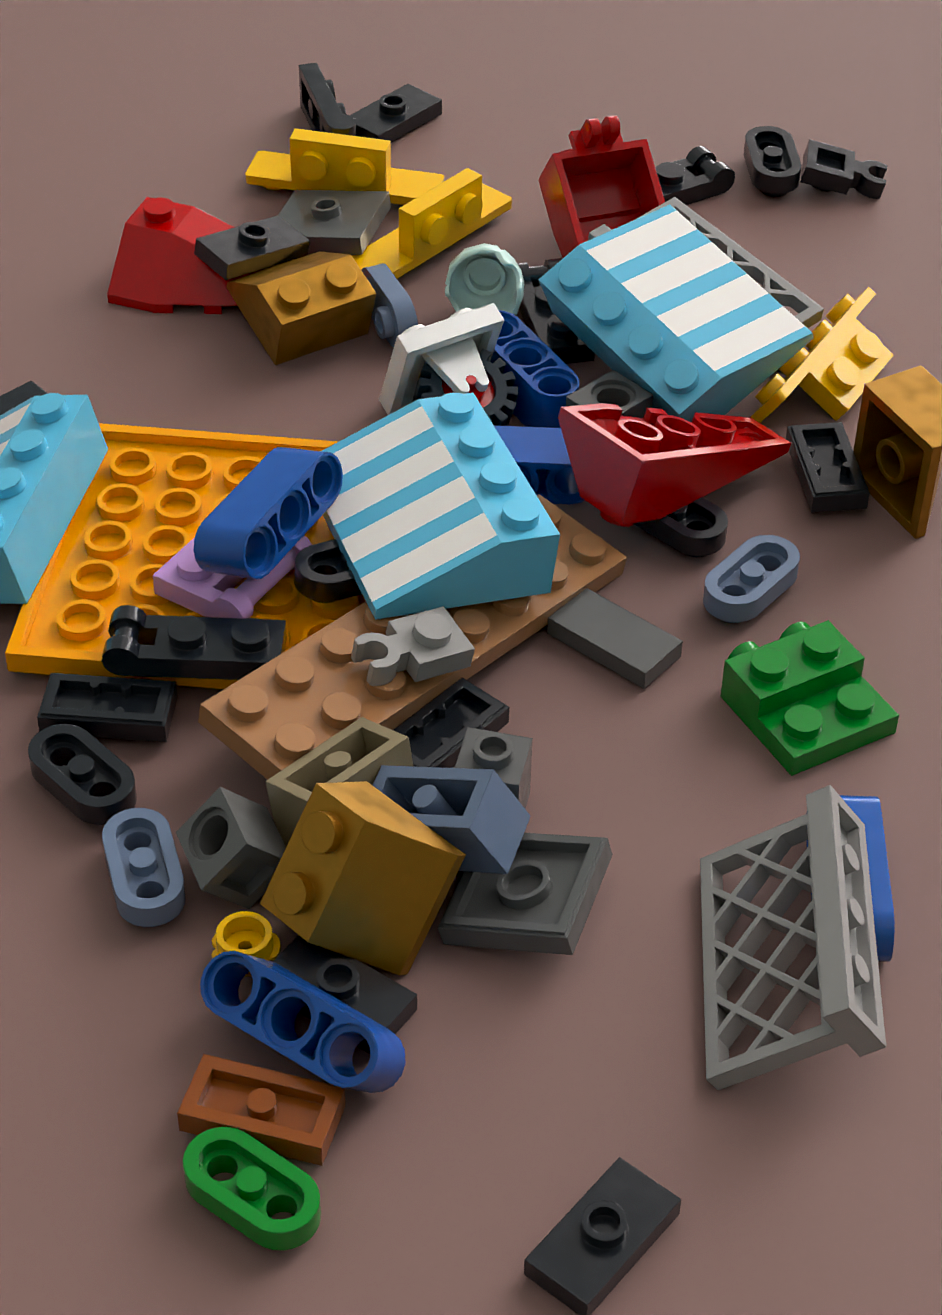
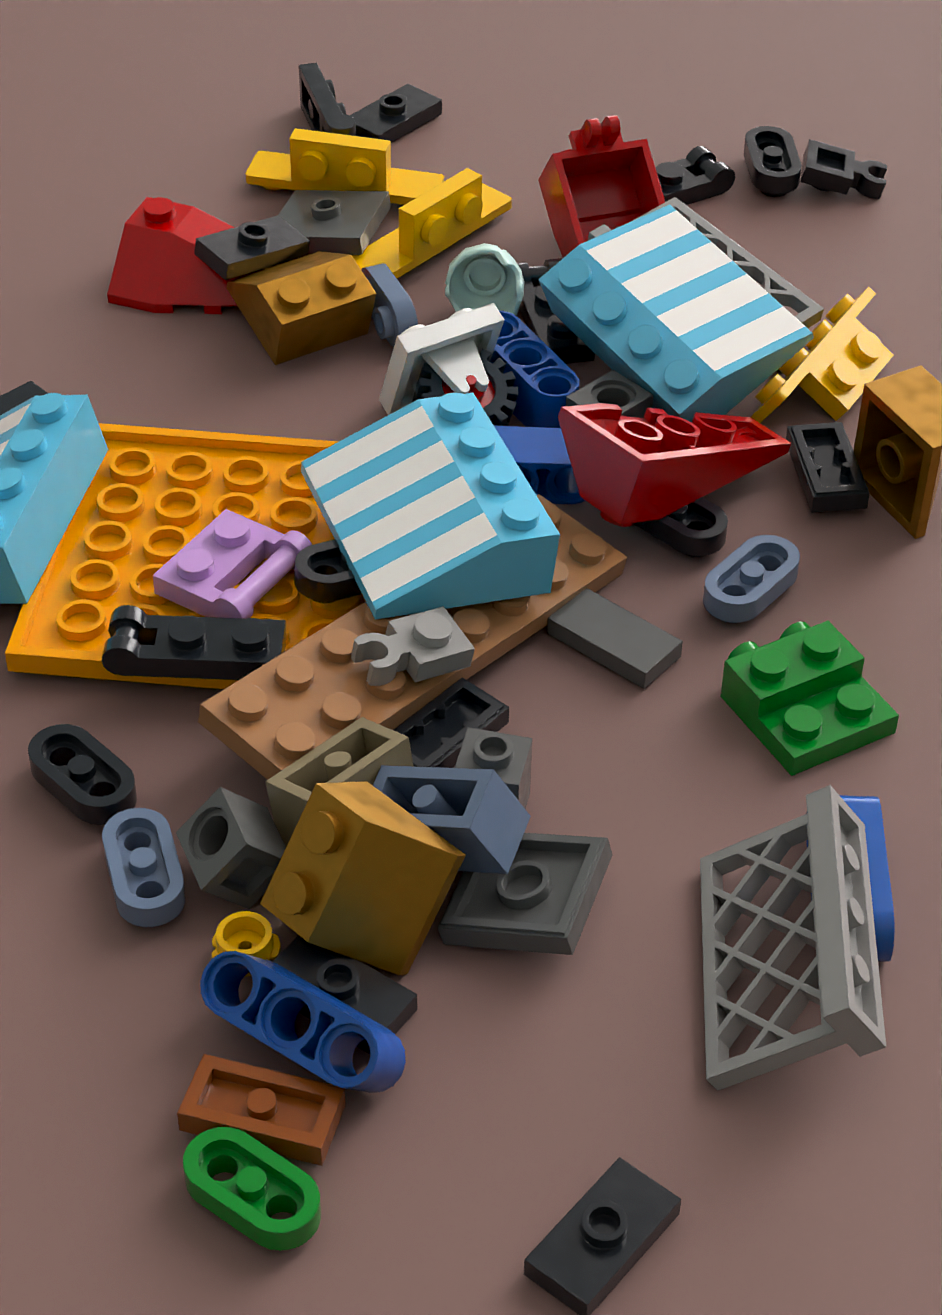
(110, 706): black plate -> none
(268, 512): blue beam -> none

